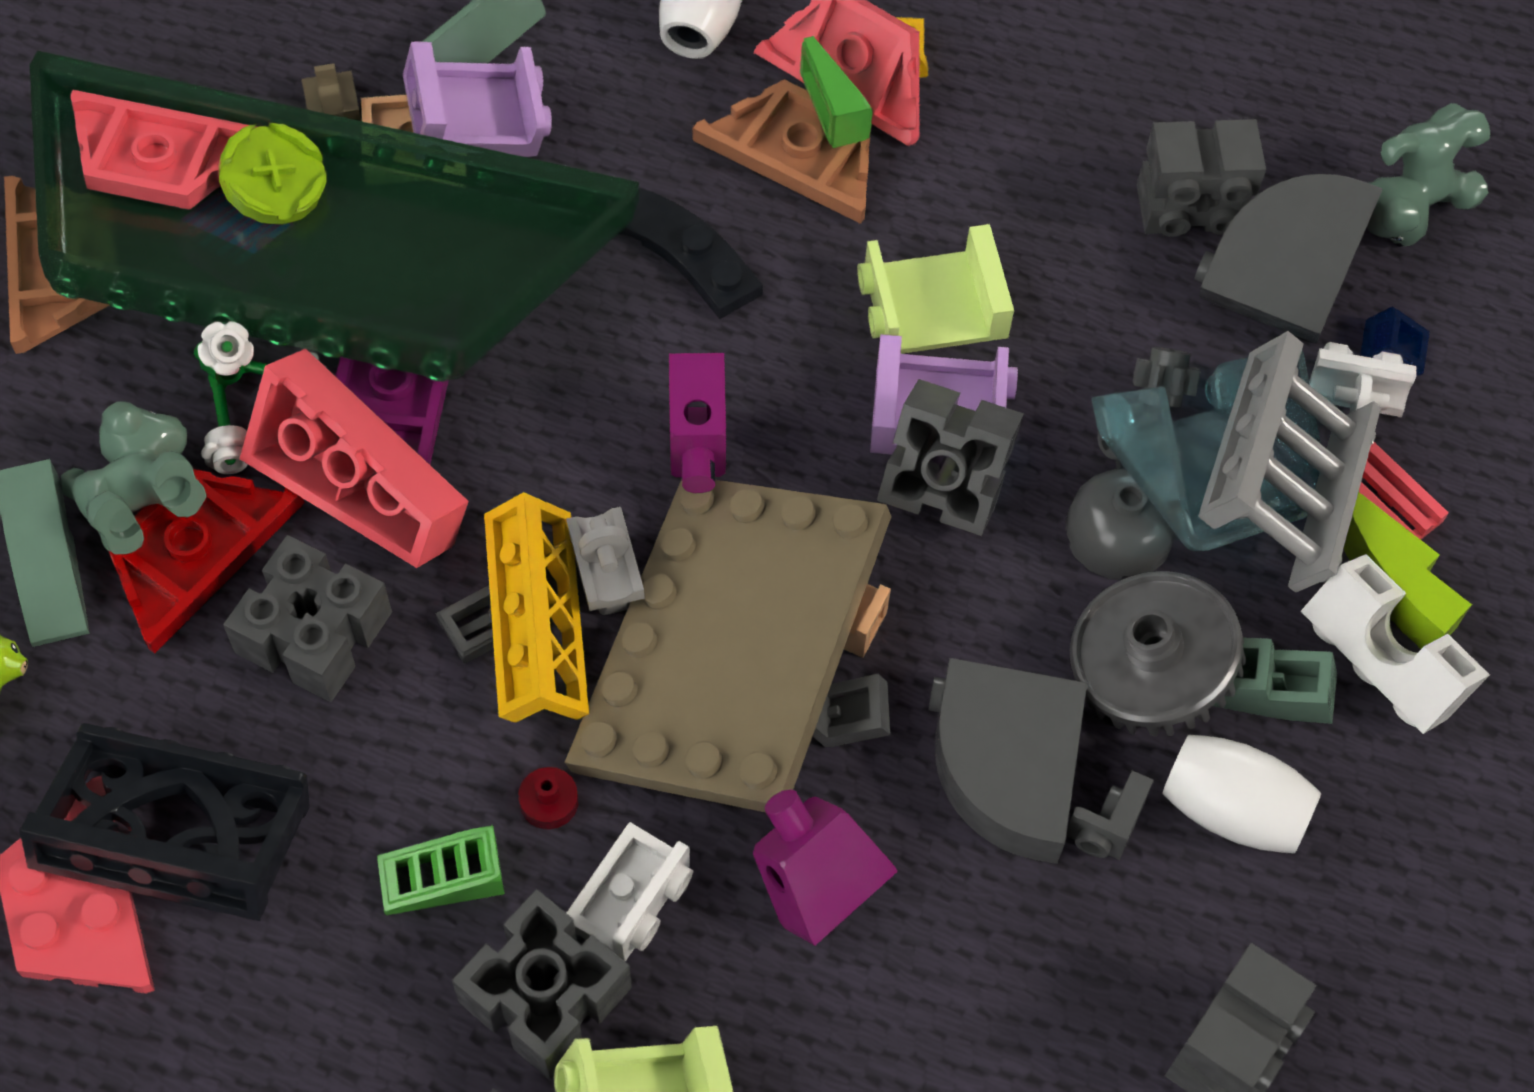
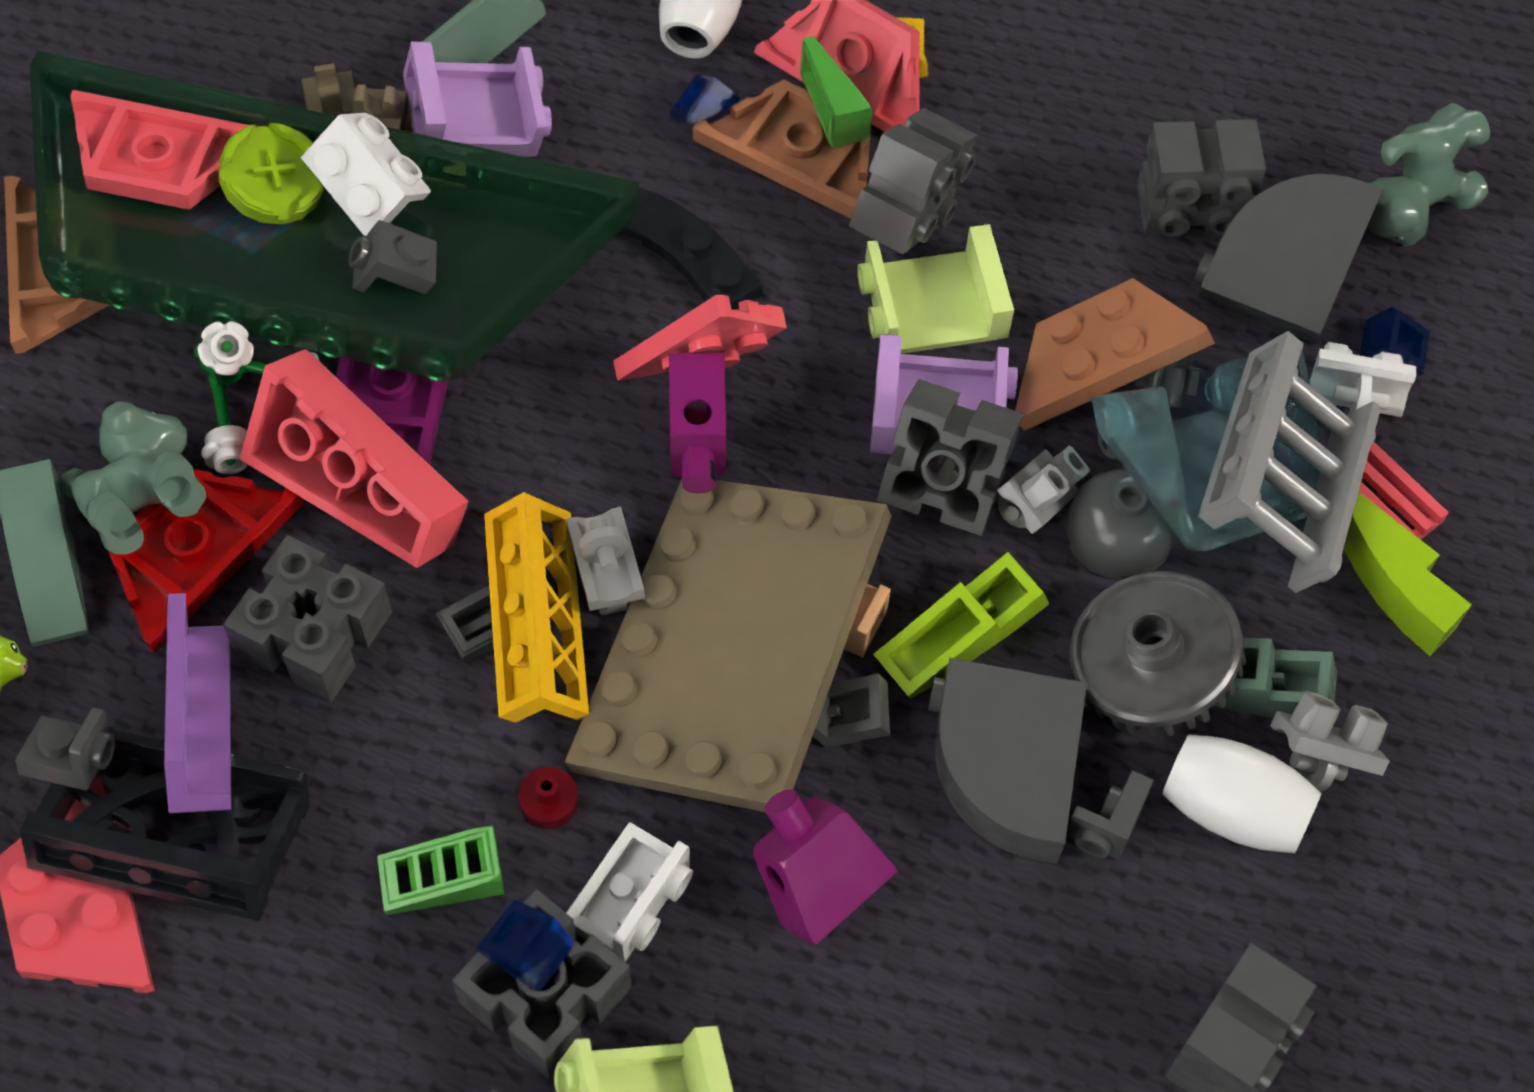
(67, 751): none -> dark grey bracket
(197, 714): none -> medium lavender fence
(364, 170): none -> white bracket
(385, 104): none -> dark tan tile
(395, 257): none -> dark grey bracket
(527, 944): none -> clear blue slope
(703, 99): none -> clear blue slope
(706, 329): none -> coral wing
(914, 180): none -> dark grey brick
(962, 625): none -> lime slope
(1041, 489): none -> light grey hips
(1103, 348): none -> nougat wing
(1326, 750): none -> light grey hips
(1355, 617): white arch -> none

